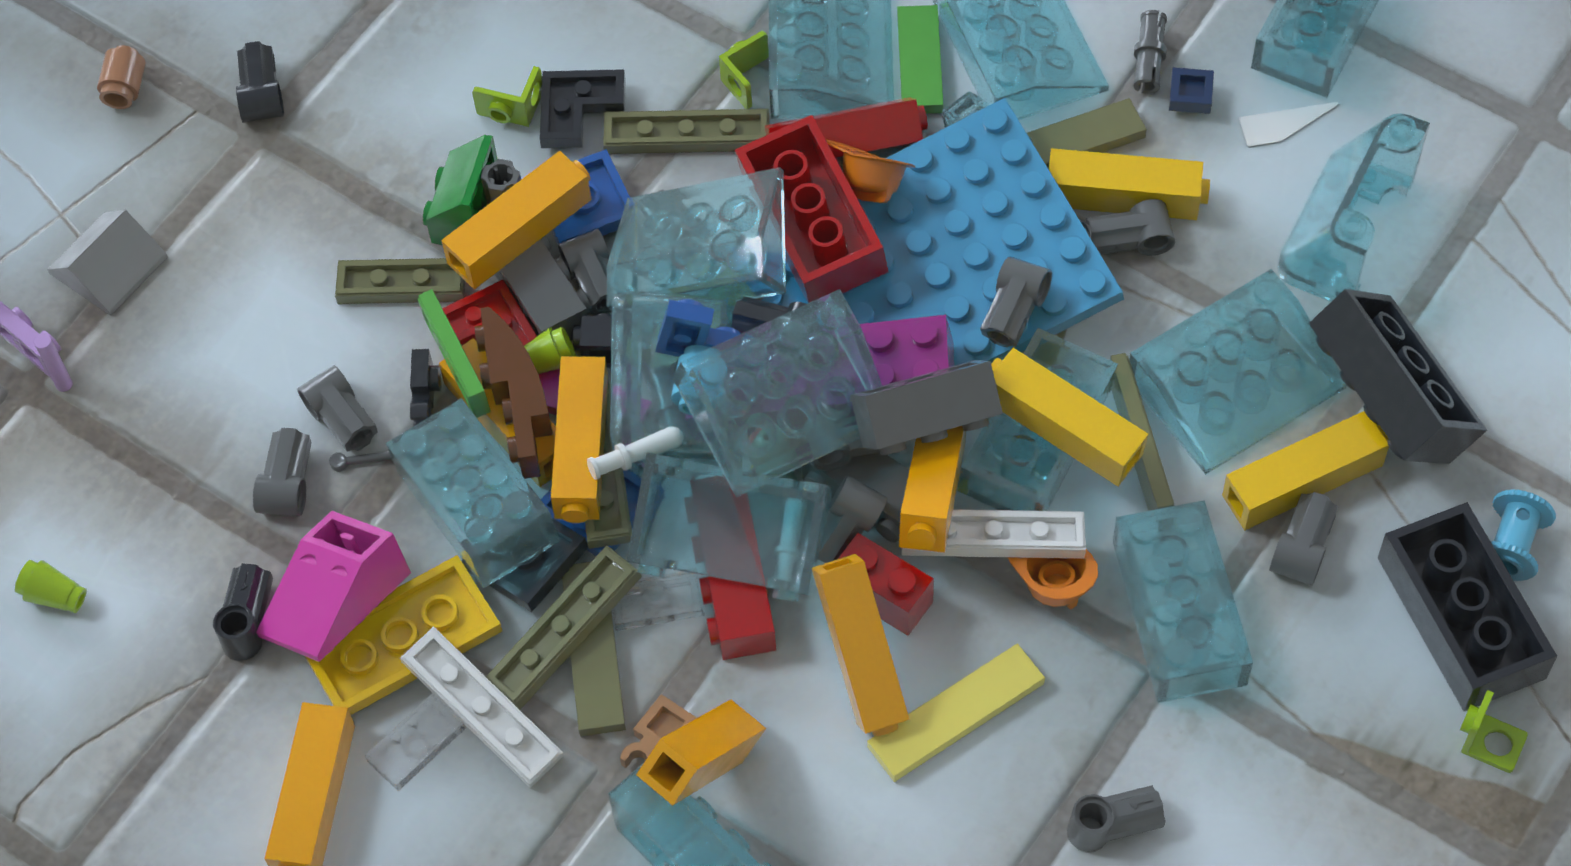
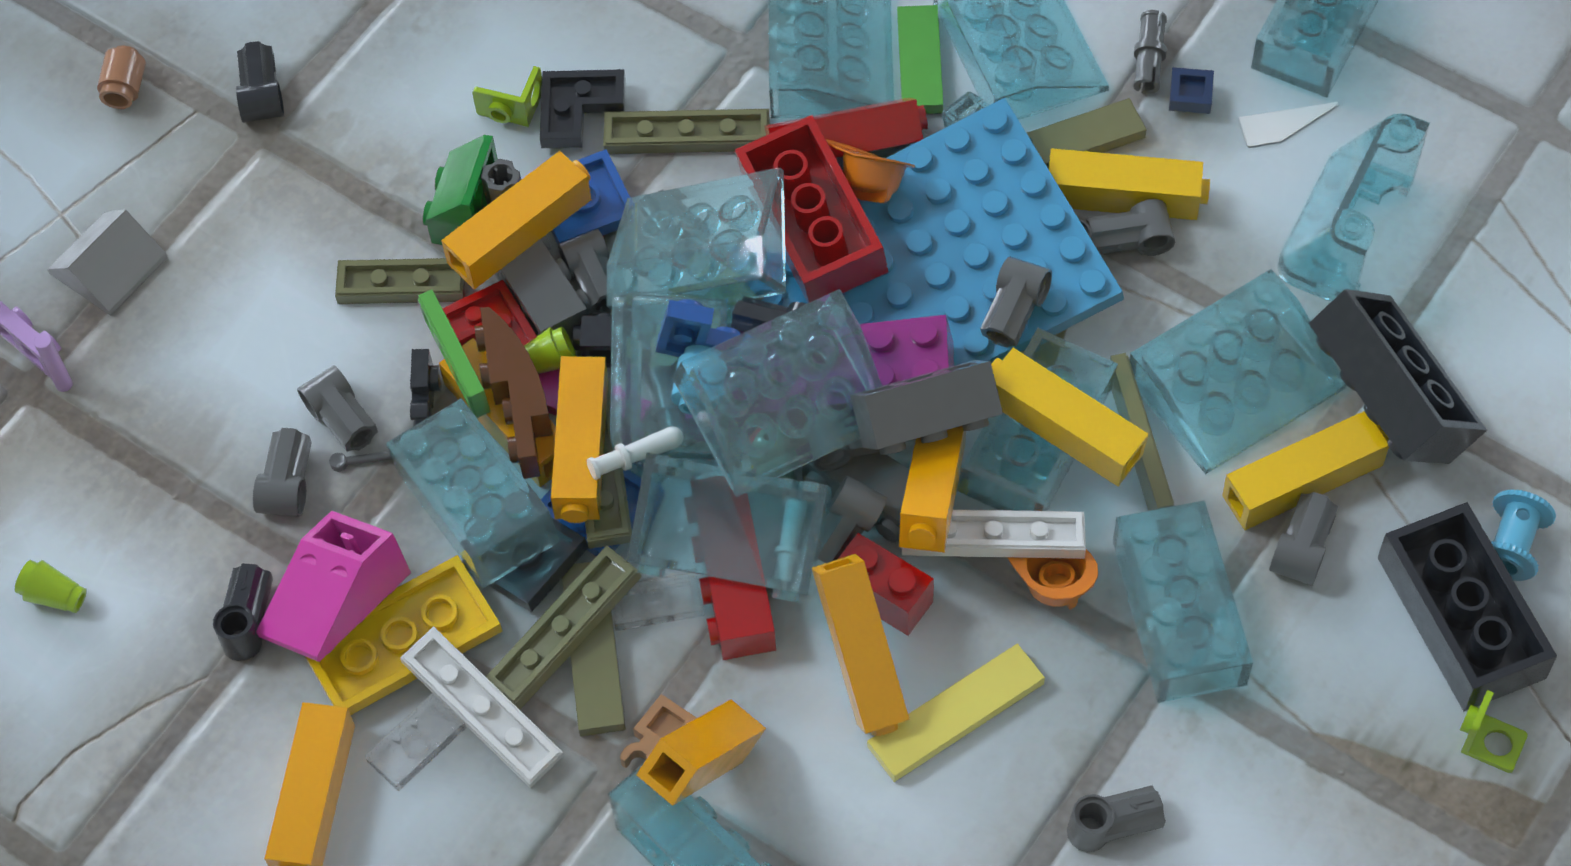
(739, 59): lime bracket -> none

